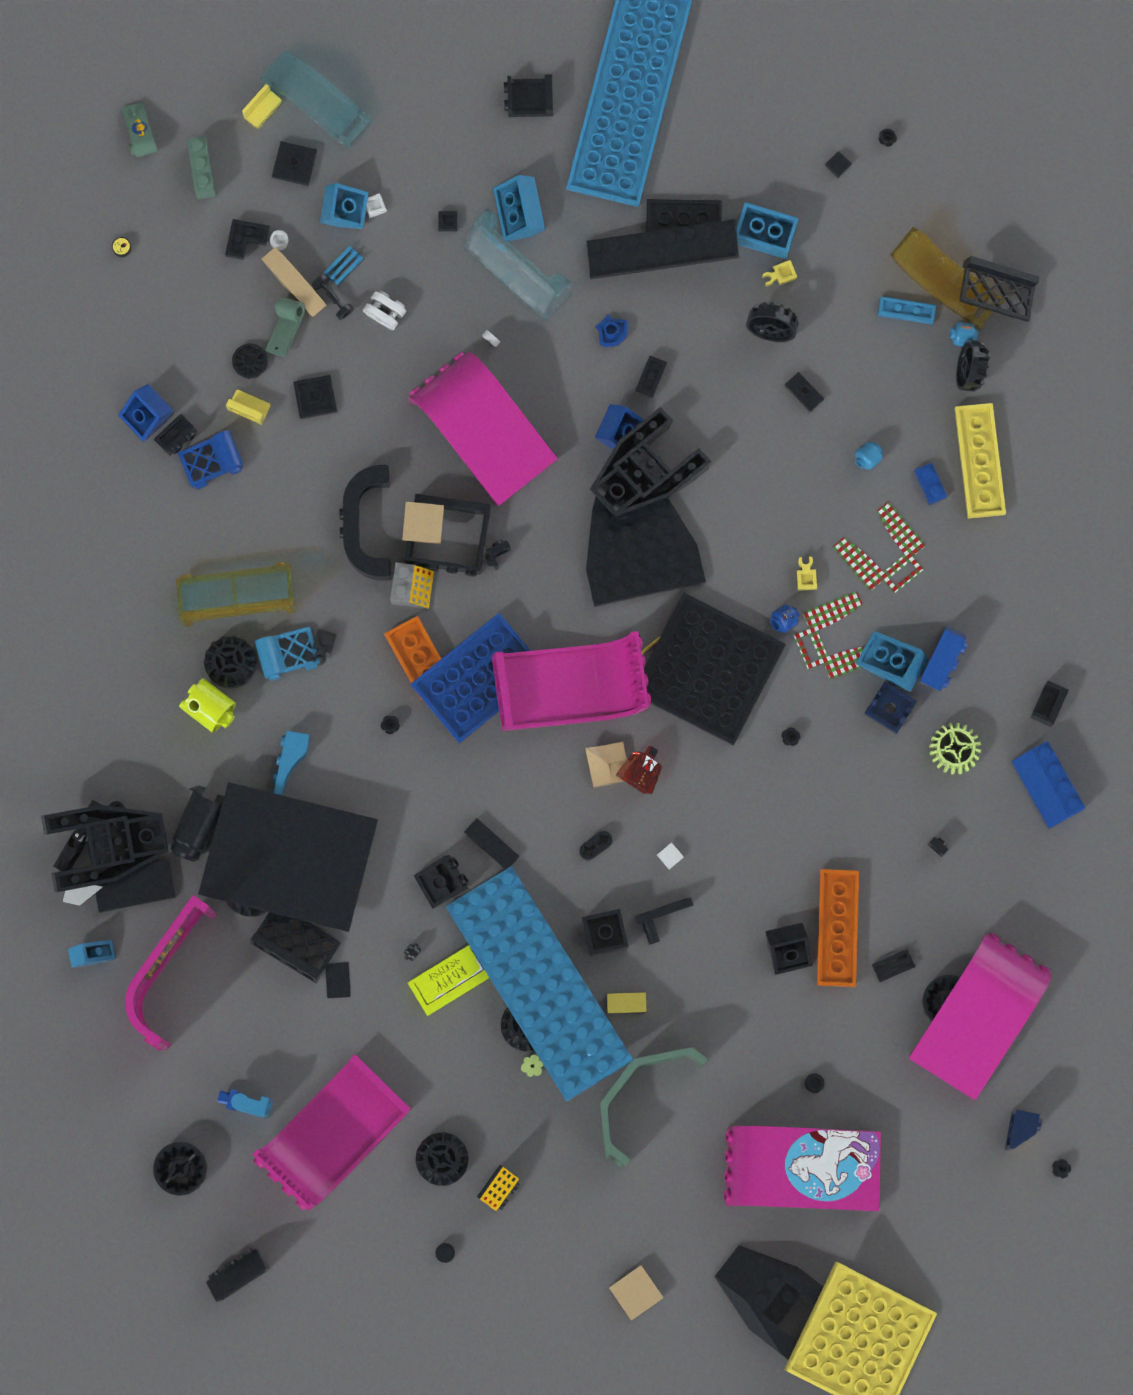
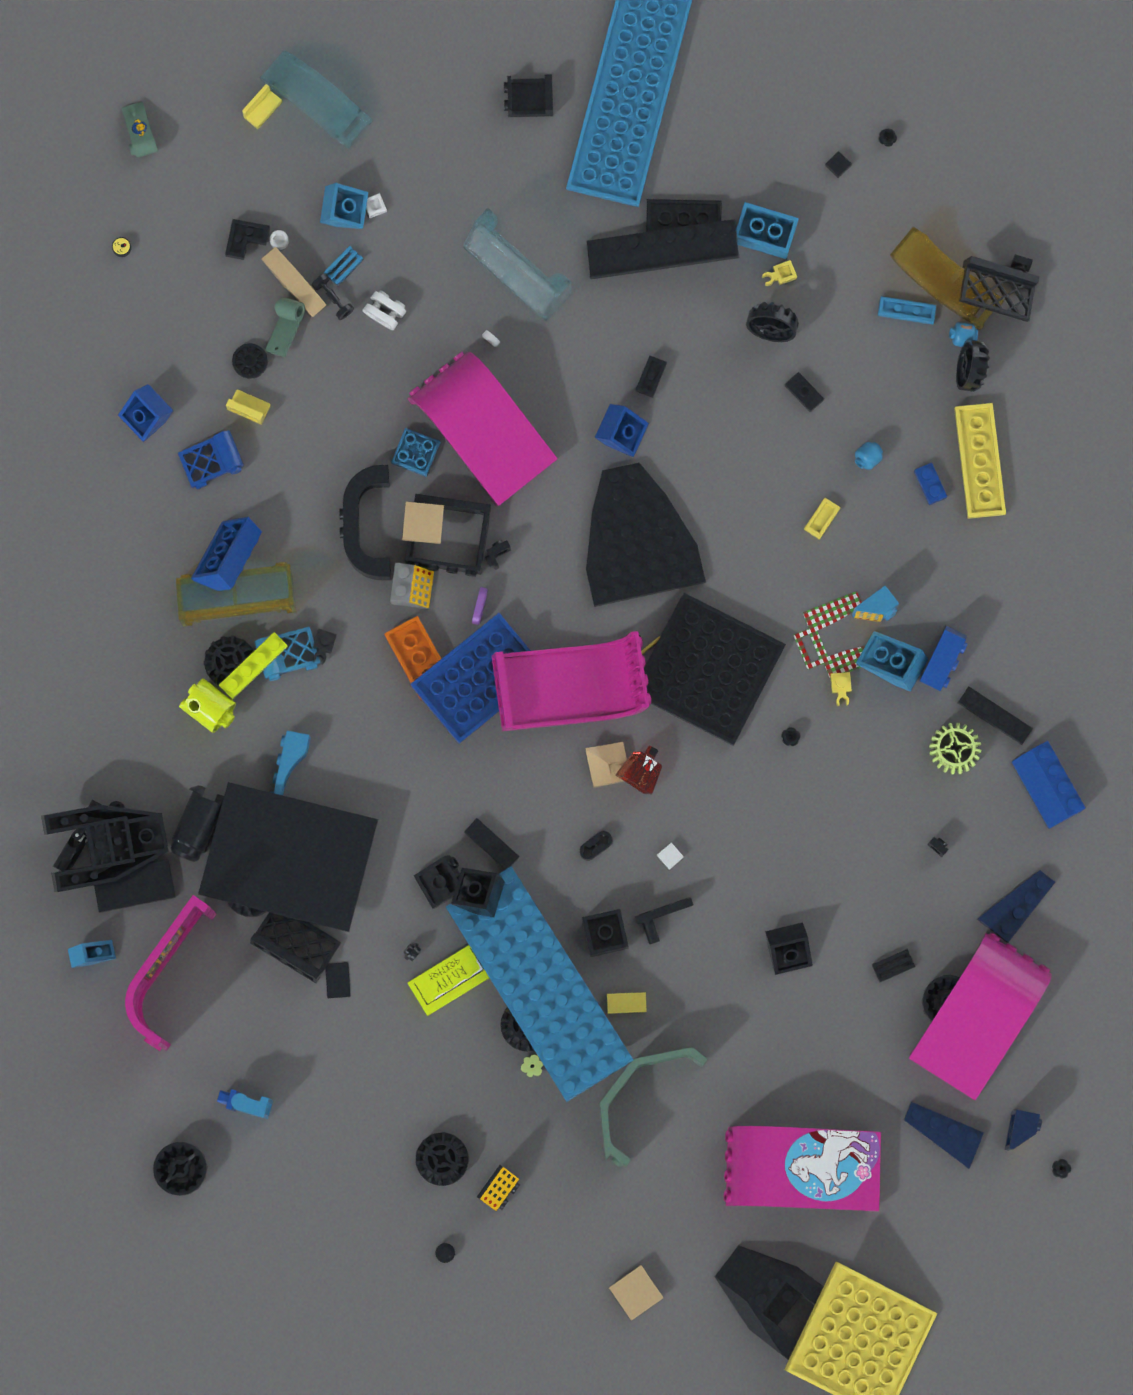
(80, 895): white sticker -> none
(176, 435): black bracket -> none
(201, 167): sand green brick -> none
(227, 554): none -> blue slope
(236, 1274): black slope -> none
(253, 665): none -> neon yellow plate
(294, 163): black plate -> none
(315, 397): black tile -> none
(332, 1134): dark pink panel -> none
(385, 724): black plate -> none
(415, 452): none -> dark azure tile
(447, 221): black tile -> none
(478, 892): none -> black slope
(479, 608): none -> medium lavender tile
(519, 208): dark azure slope -> none
(612, 331): blue animal -> none
(637, 475): black wedge -> none
(784, 618): blue head -> none
(806, 578): light yellow plate -> none
(814, 1083): black plate -> none
(822, 518): none -> light yellow tile
(837, 928): orange plate -> none
(841, 684): none -> light yellow plate
(877, 607): none -> dark azure slope
(890, 694): dark blue piece -> none
(903, 536): piece -> none
(950, 1135): none -> dark blue wing
(995, 715): none -> black plate
(1014, 909): none -> dark blue wing
(1021, 263): none -> black plate
(1049, 703): black panel -> none

